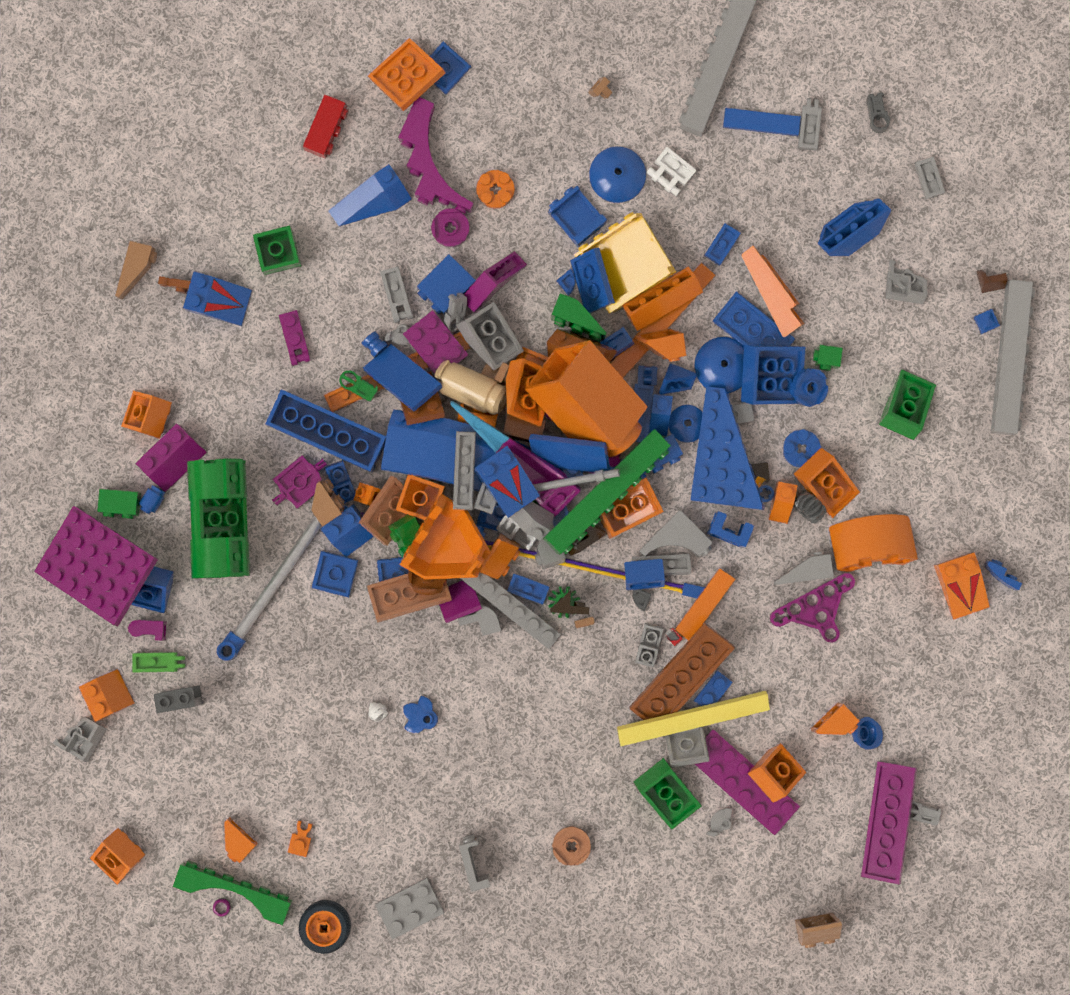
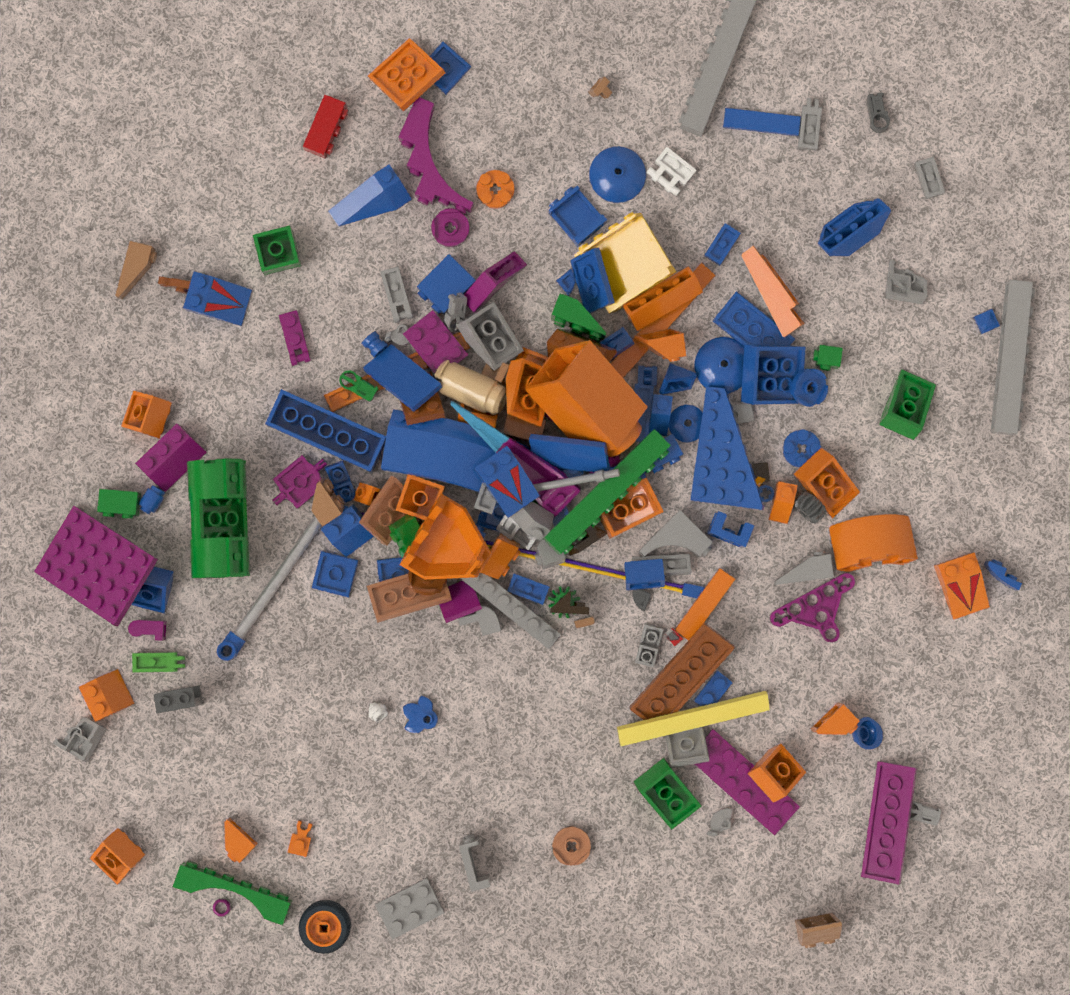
(464, 471): light grey tile -> none
(991, 283): reddish brown tile -> none

